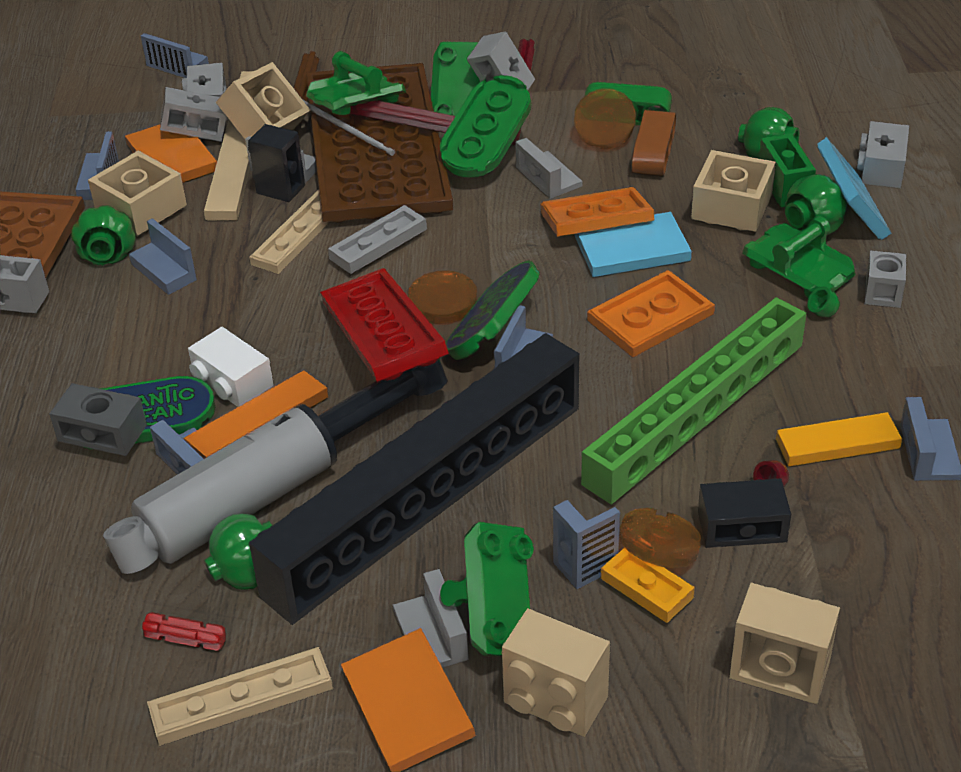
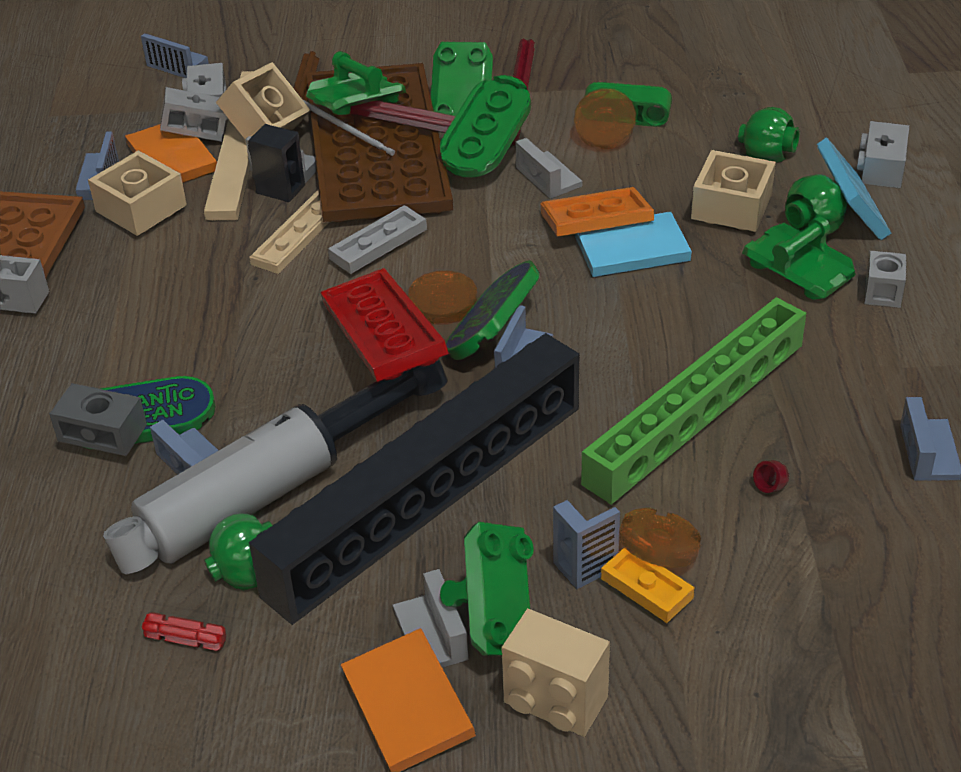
(97, 235): green plant -> none
(165, 259): sand blue panel -> none
(230, 367): white brick -> none
(237, 423): orange tile -> none
(239, 695): tan tile -> none
(498, 56): light grey brick -> none
(650, 313): orange tile -> none
(654, 142): dark orange beam -> none
(744, 513): black brick -> none
(783, 642): tan brick -> none
(790, 163): green brick -> none
(823, 302): green hinge -> none
(838, 439): light orange tile -> none

